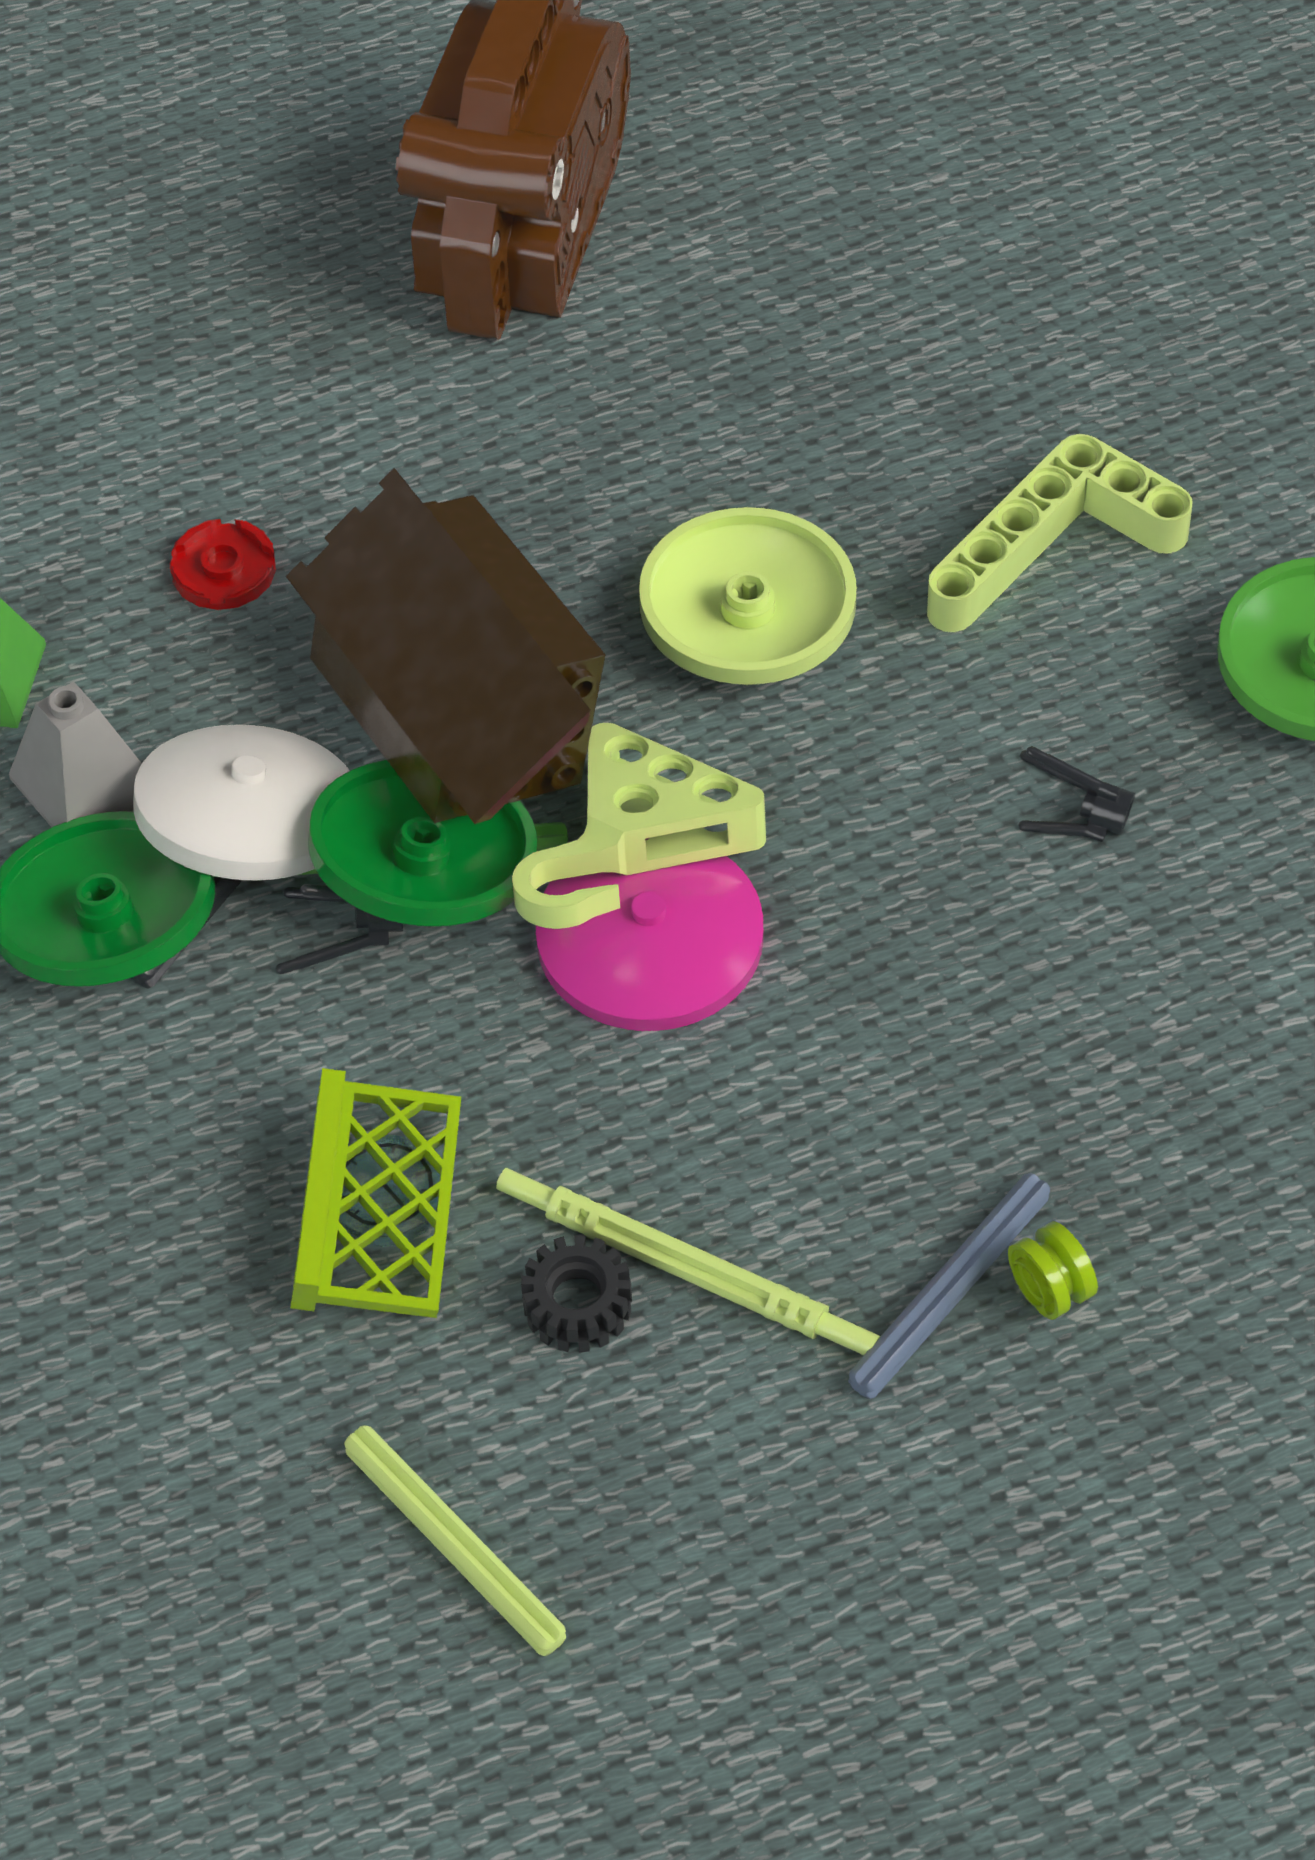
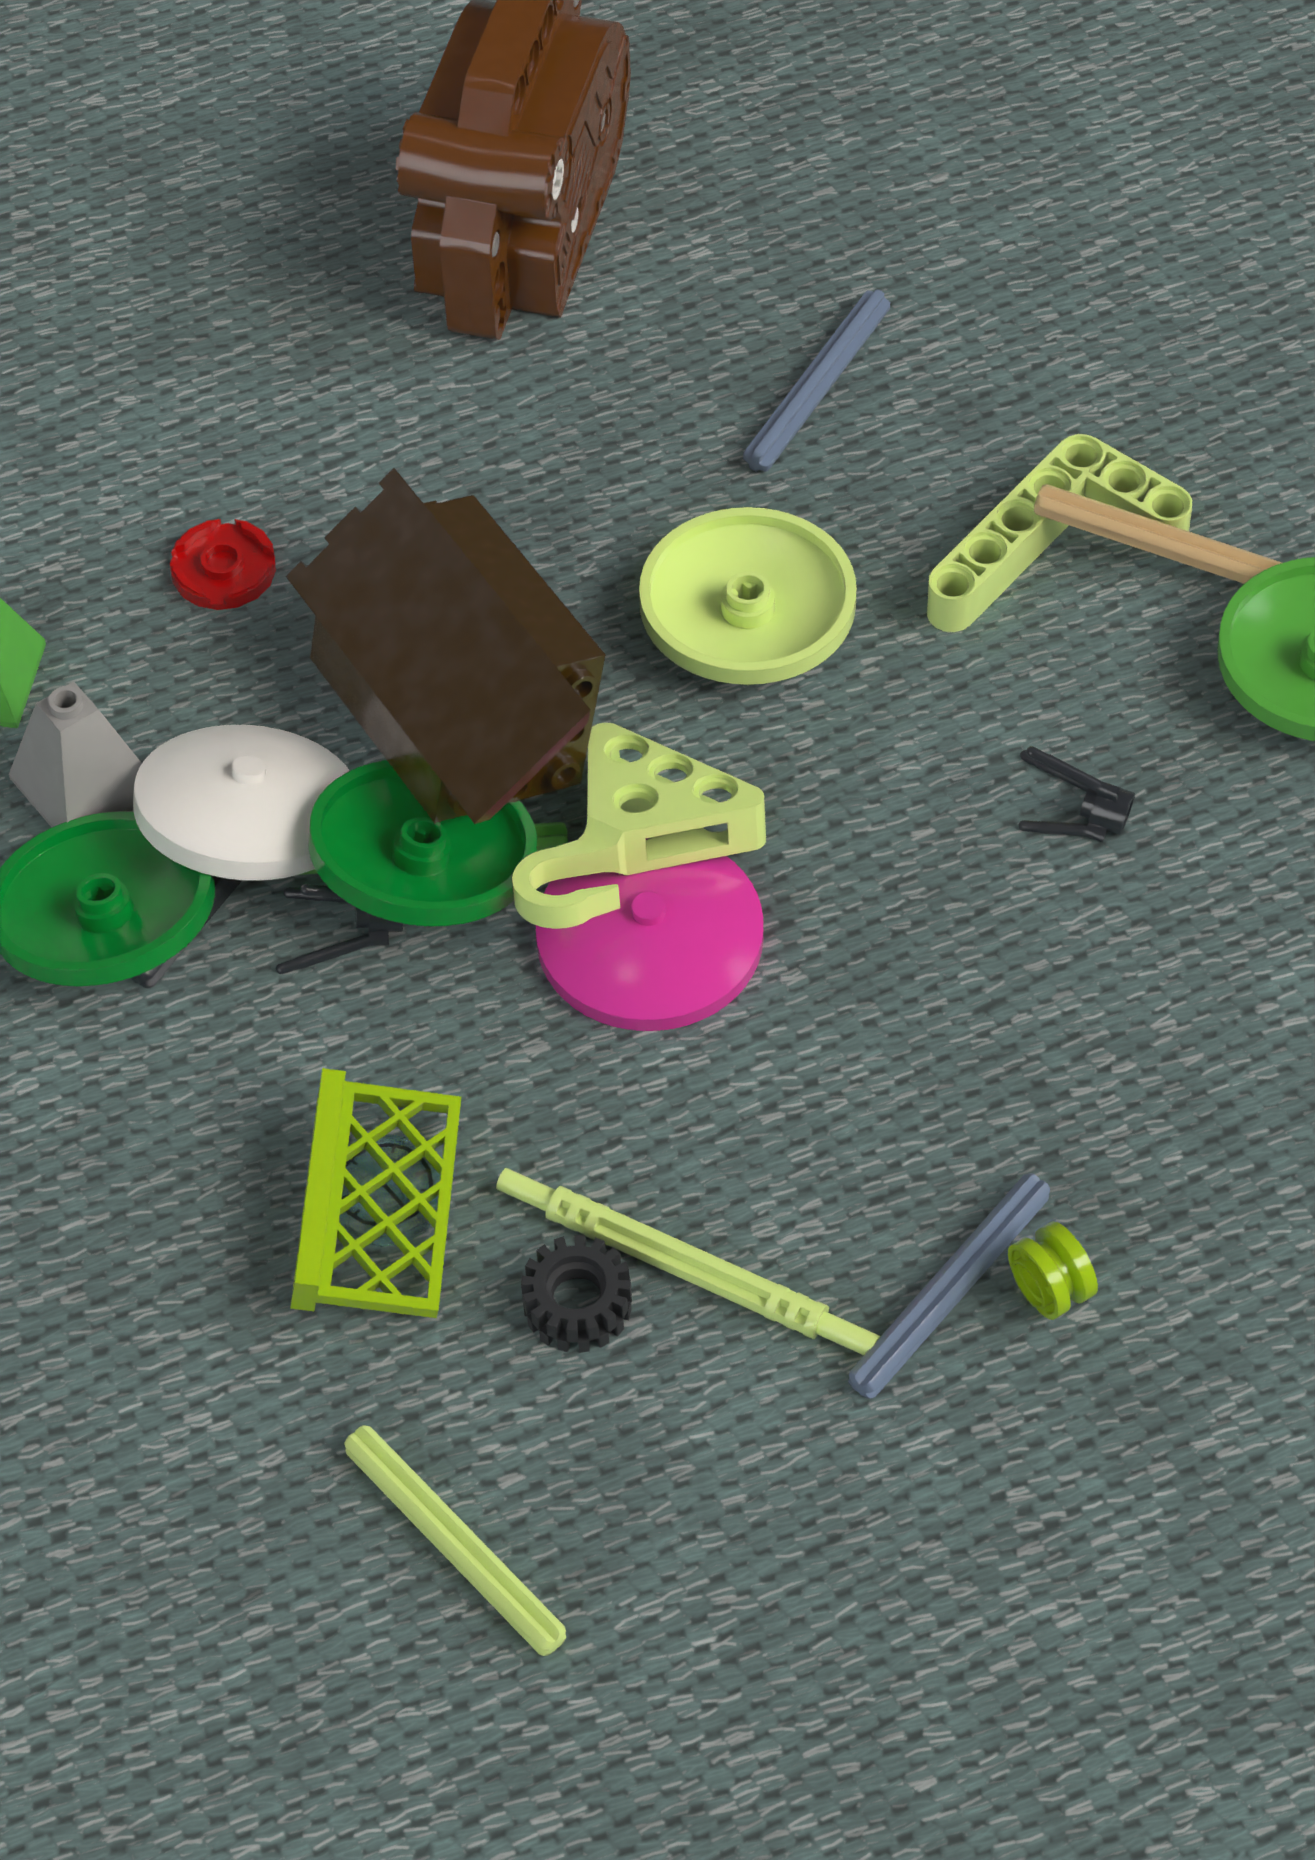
(816, 381): none -> sand blue axle
(1149, 535): none -> tan axle

